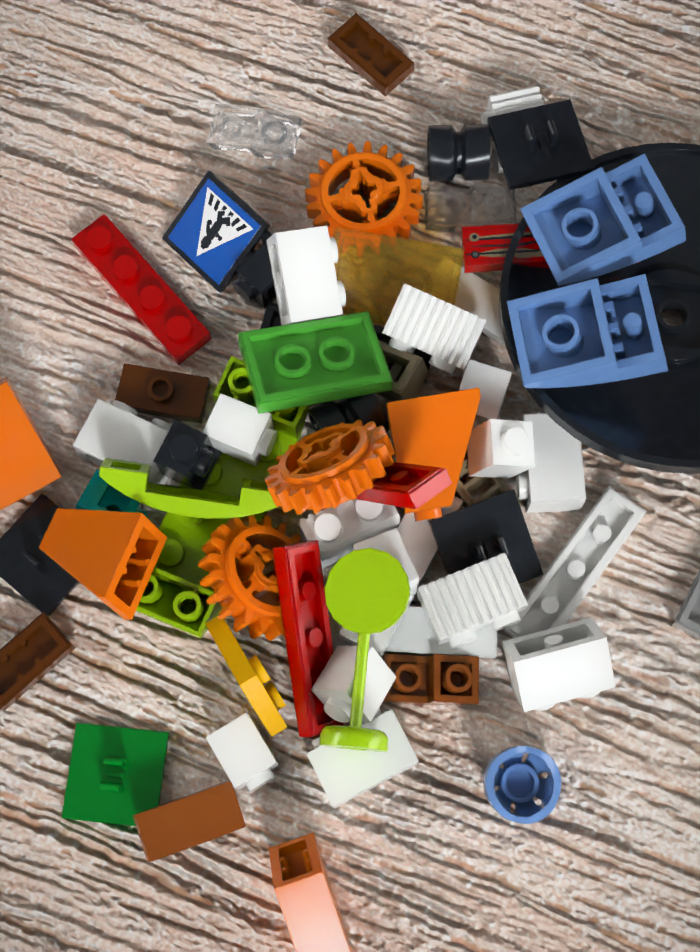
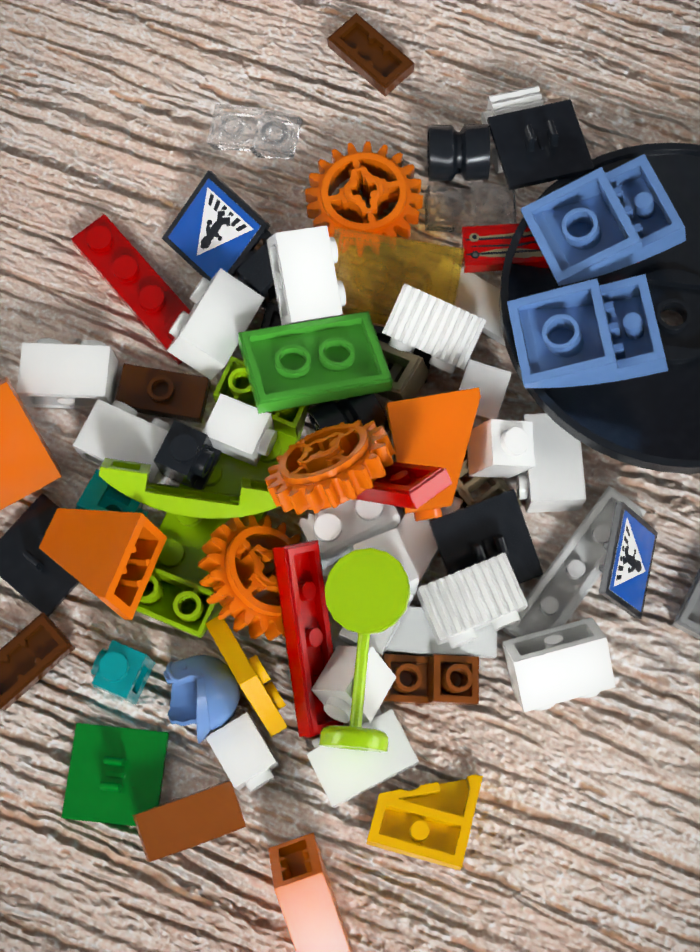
(67, 374): none -> white brick
(122, 671): none -> teal brick
(202, 693): none -> medium blue helmet
(211, 329): none -> white brick
(427, 821): none -> yellow wing
(520, 783): medium blue helmet -> none
(628, 561): none -> piece

